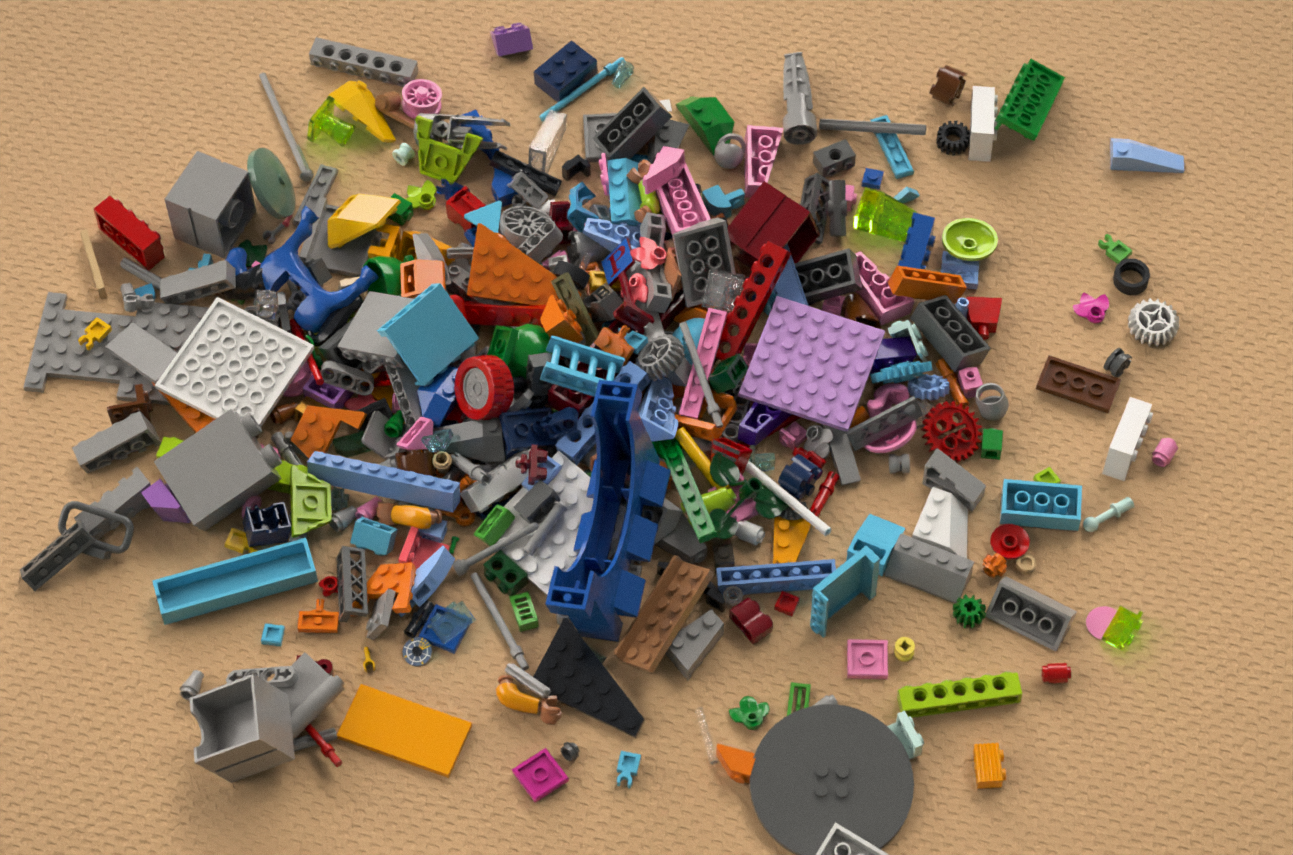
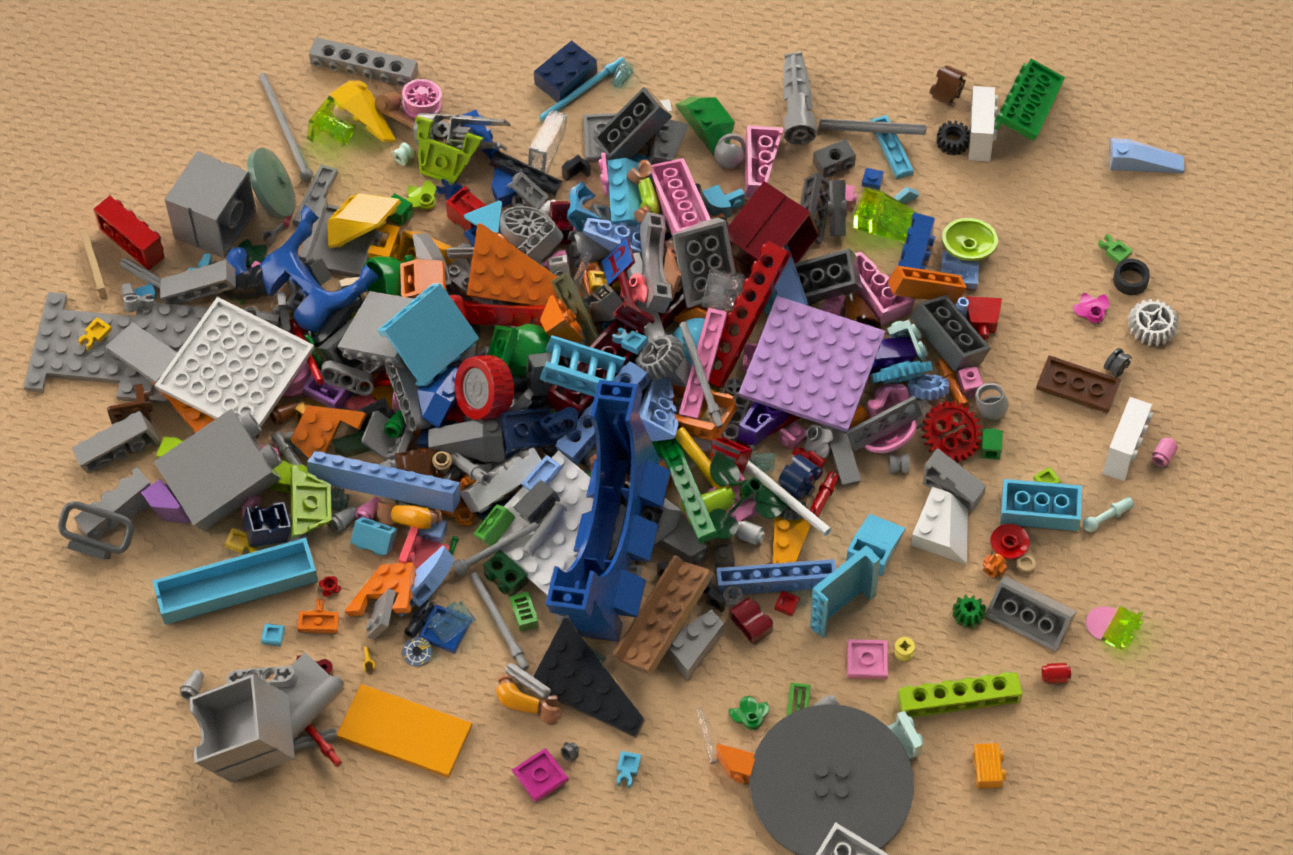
(56, 555): dark grey fence -> none
(265, 304): clear brick -> none
(345, 585): dark grey fence -> none
(413, 437): bright pink slope -> none
(438, 441): clear light blue bracket -> none
(511, 39): medium lavender slope -> none
(534, 473): dark red hips -> none
(579, 276): black tyre -> none
(615, 343): orange plate -> none
(648, 254): coral plate -> none
(664, 169): bright pink slope -> none
(728, 373): dark green brick -> none
(929, 568): light grey slope -> none

